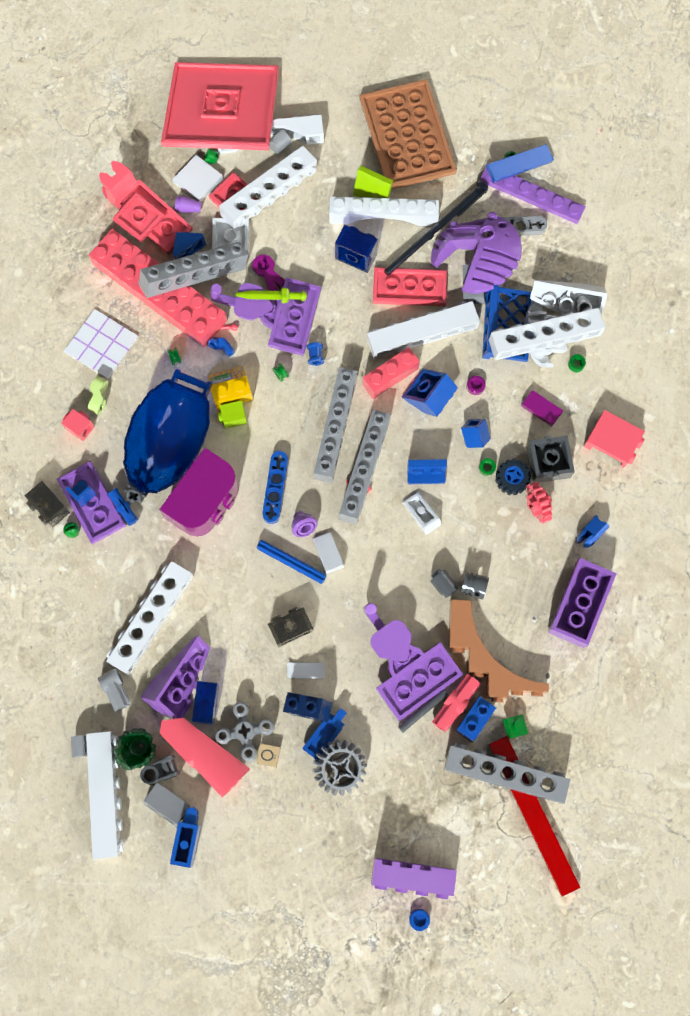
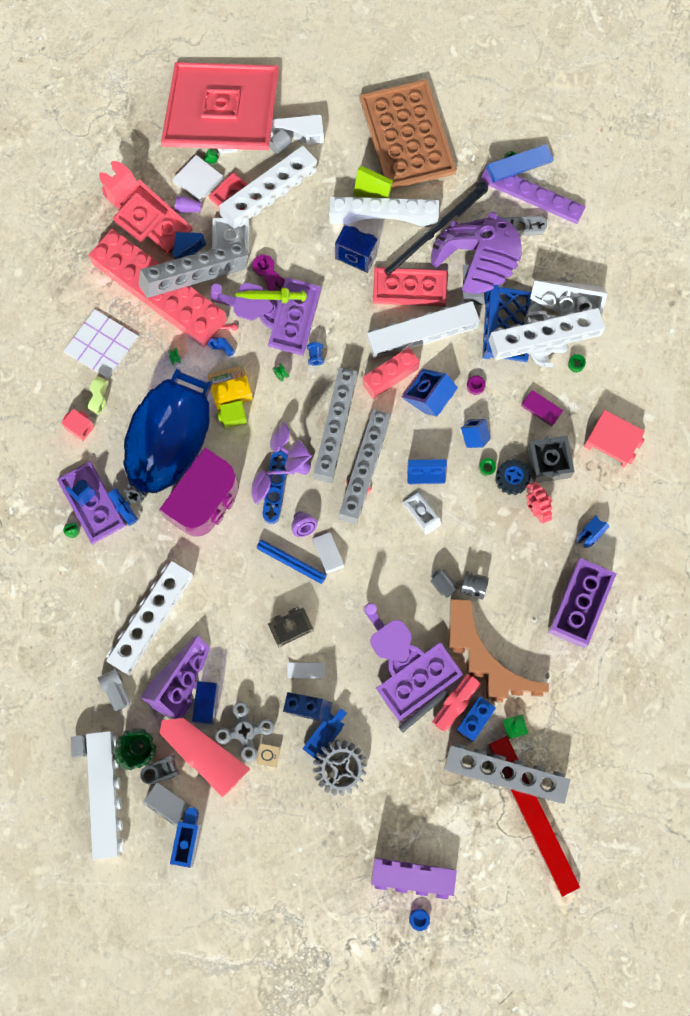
(38, 497): clear smoke brick -> none
(296, 461): none -> medium lavender plant

